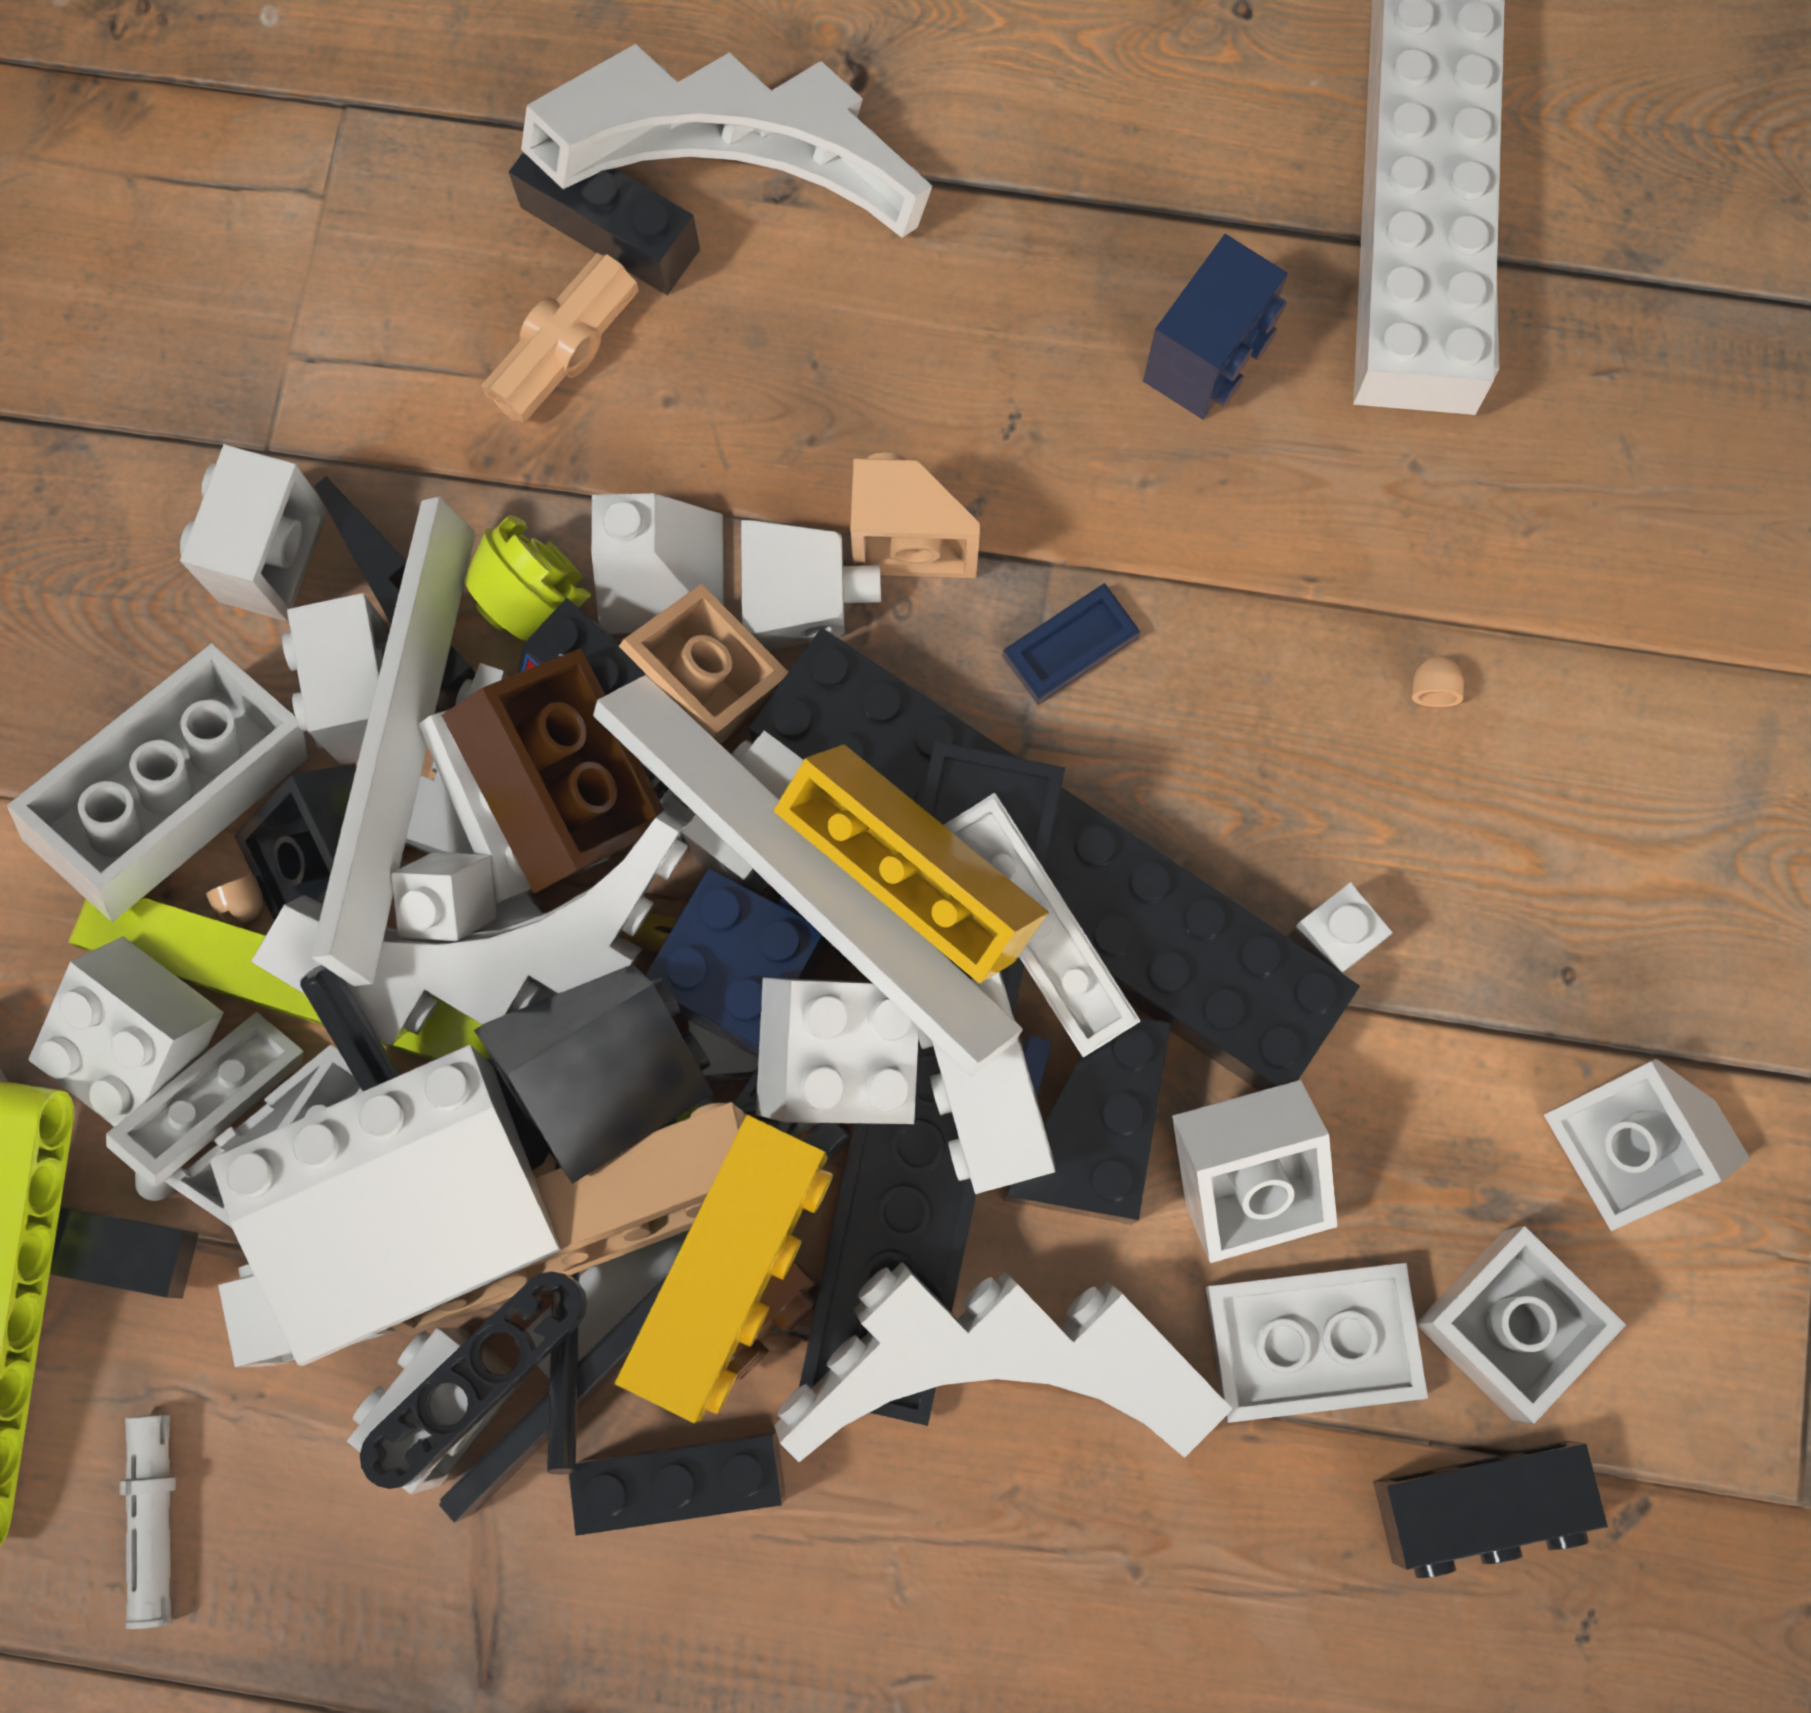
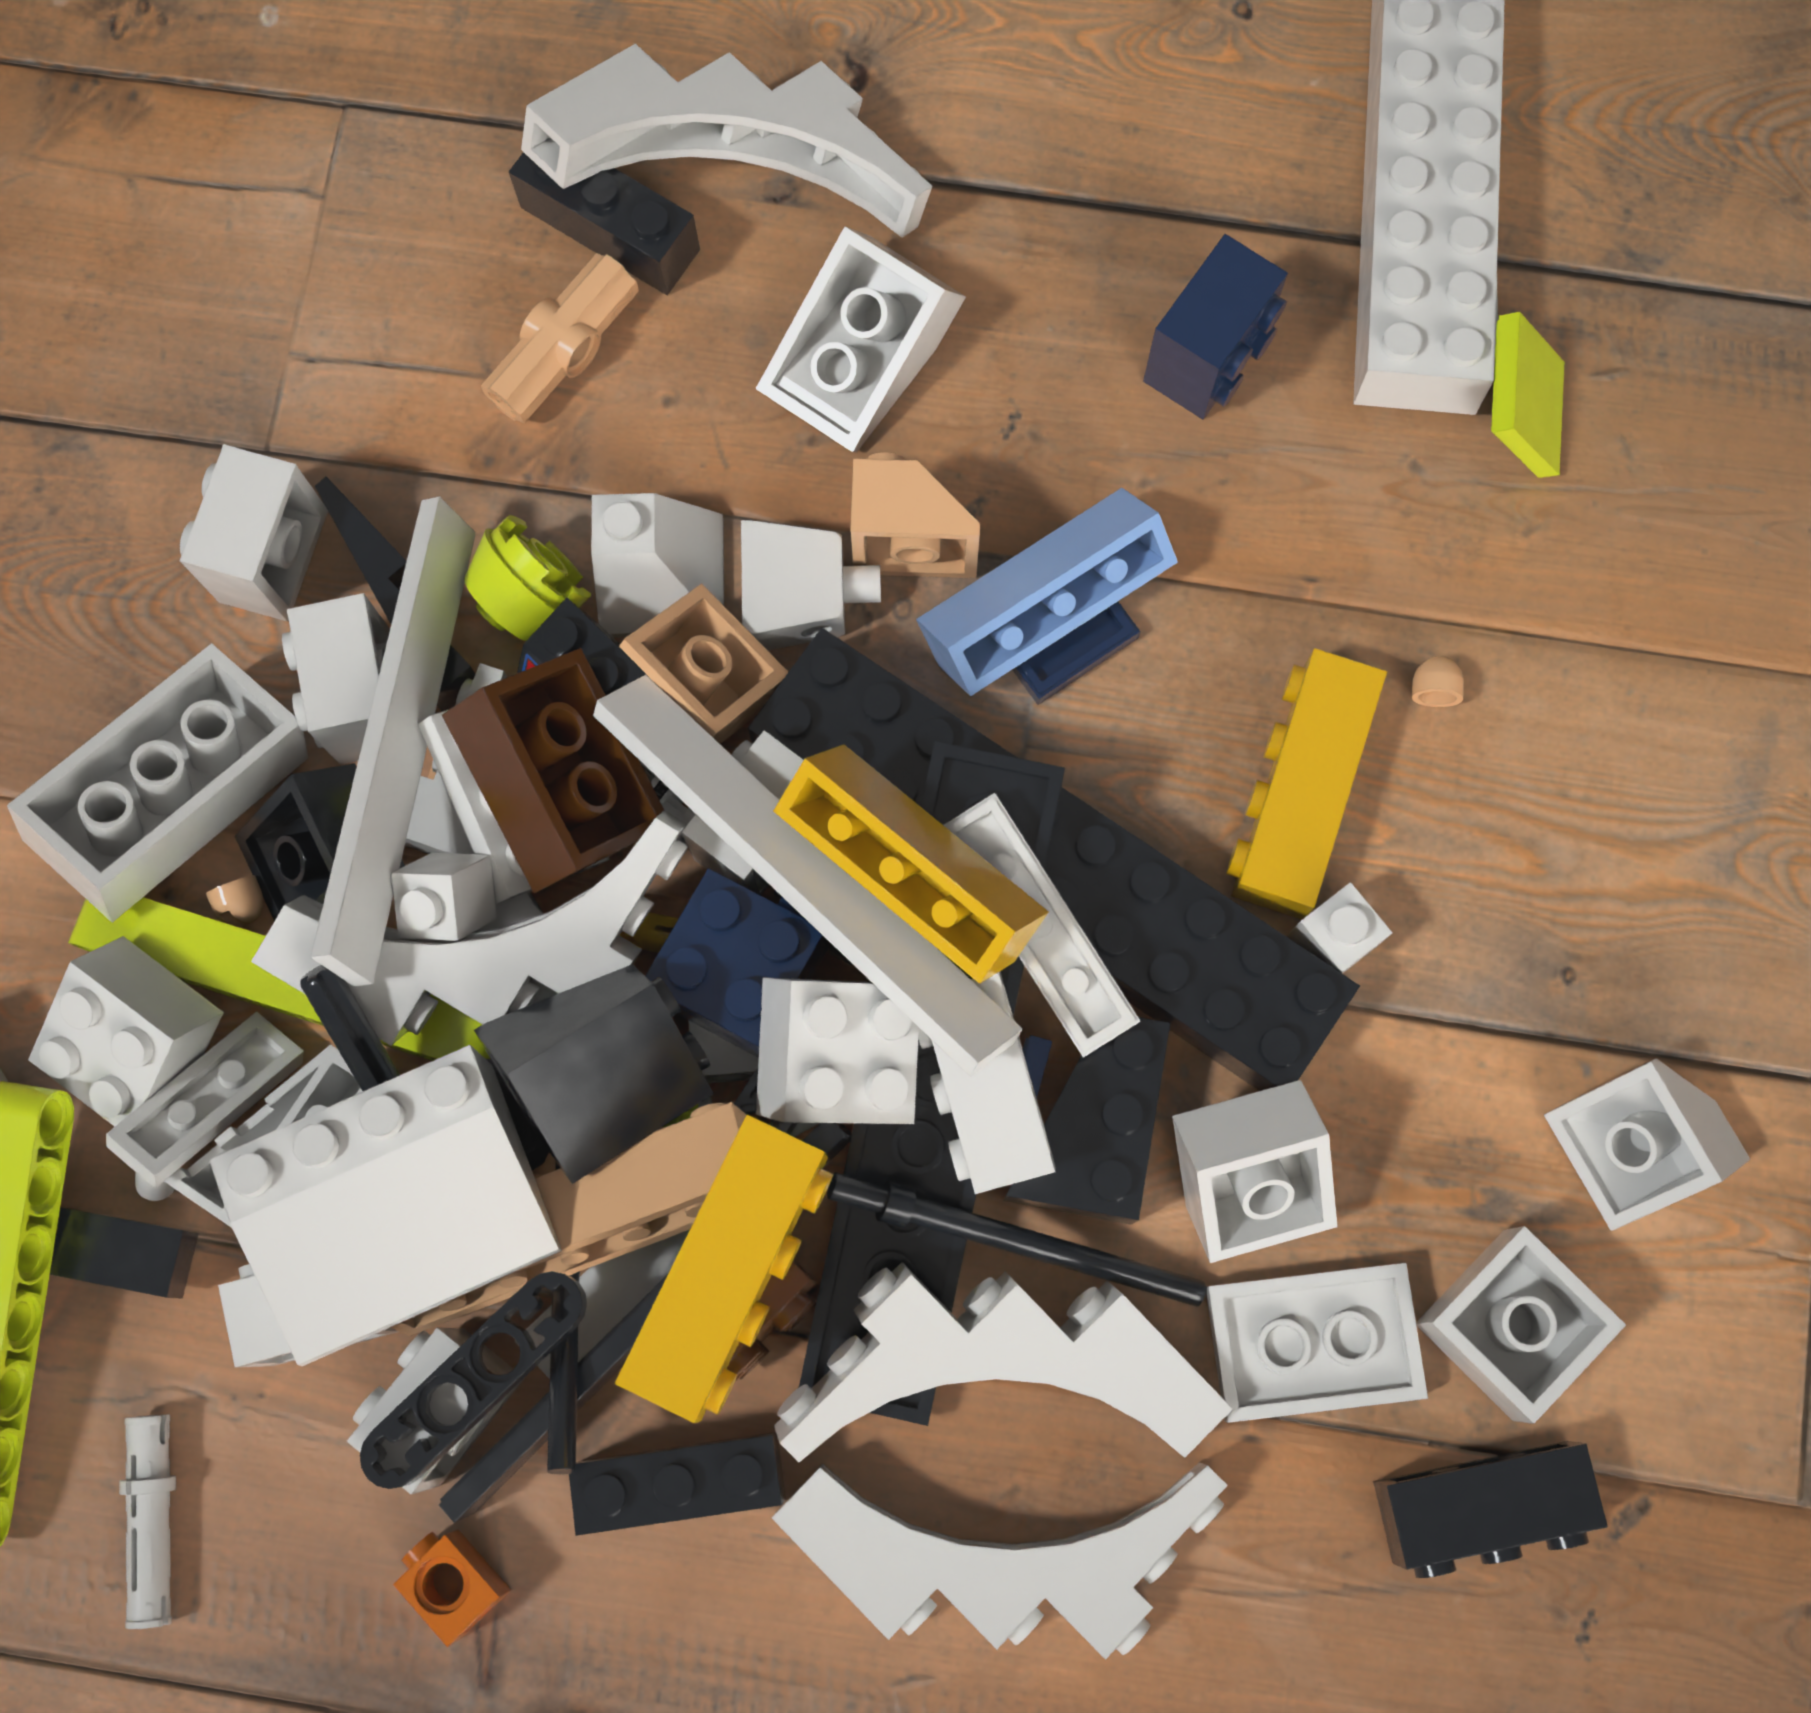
(480, 1592): none -> orange brick
(858, 339): none -> white slope
(900, 1205): none -> black bar
(1047, 590): none -> light blue brick
(1088, 1577): none -> white arch
(1307, 785): none -> yellow brick
(1528, 395): none -> neon yellow tile

